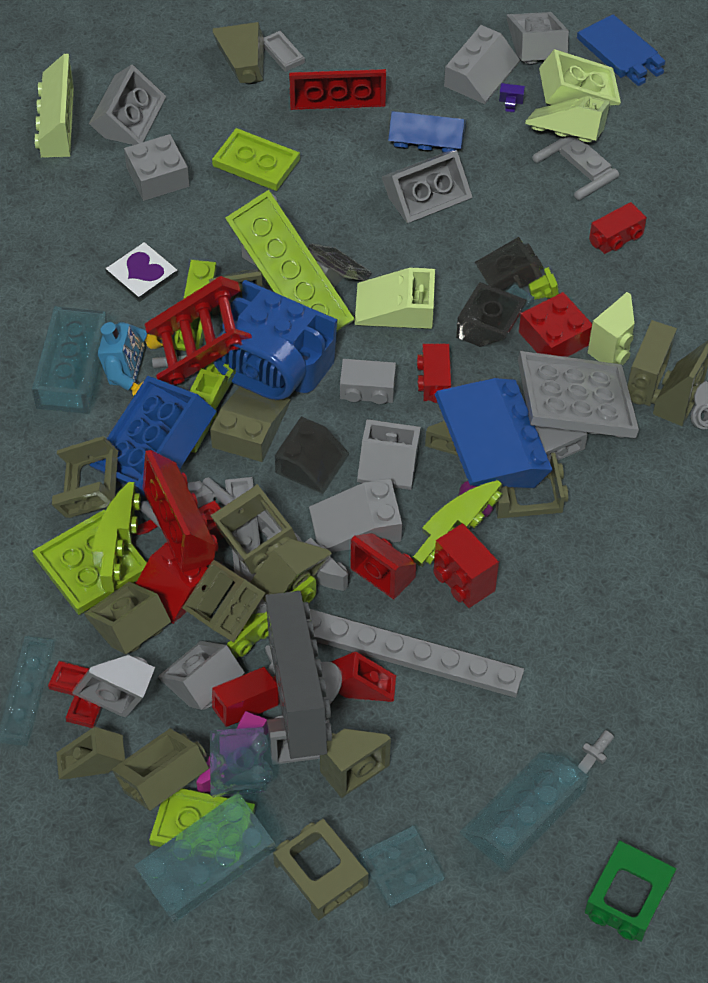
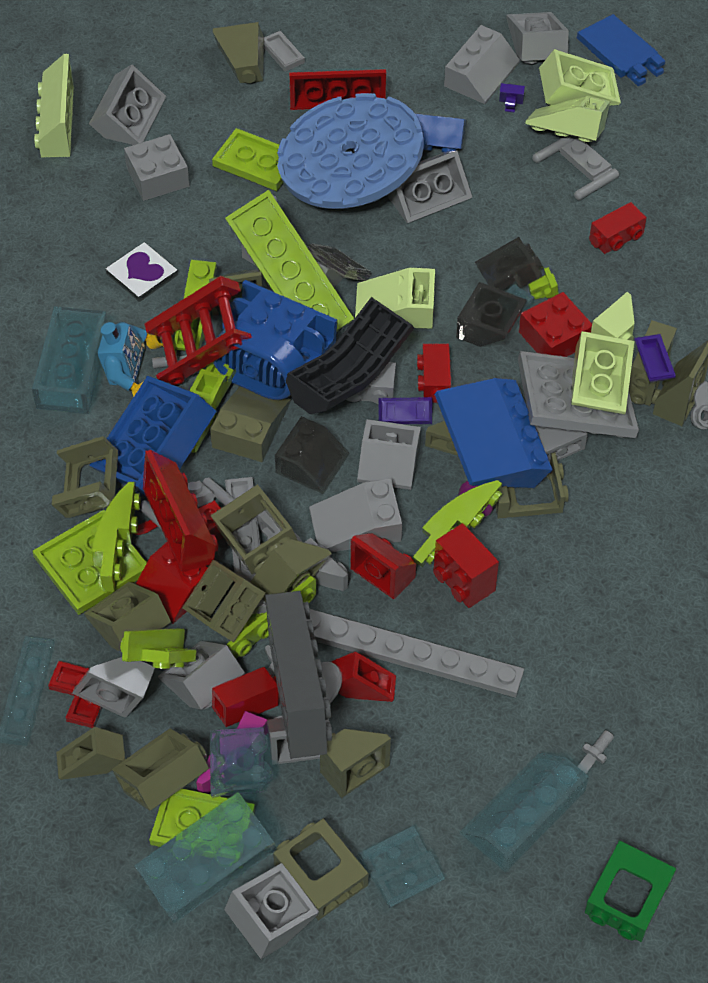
(158, 646): none -> lime bracket
(270, 910): none -> light grey slope
(351, 361): none -> black piece
(385, 154): none -> medium blue plate
(406, 410): none -> dark purple tile
(602, 372): none -> yellowish green slope
(655, 358): none -> dark purple tile

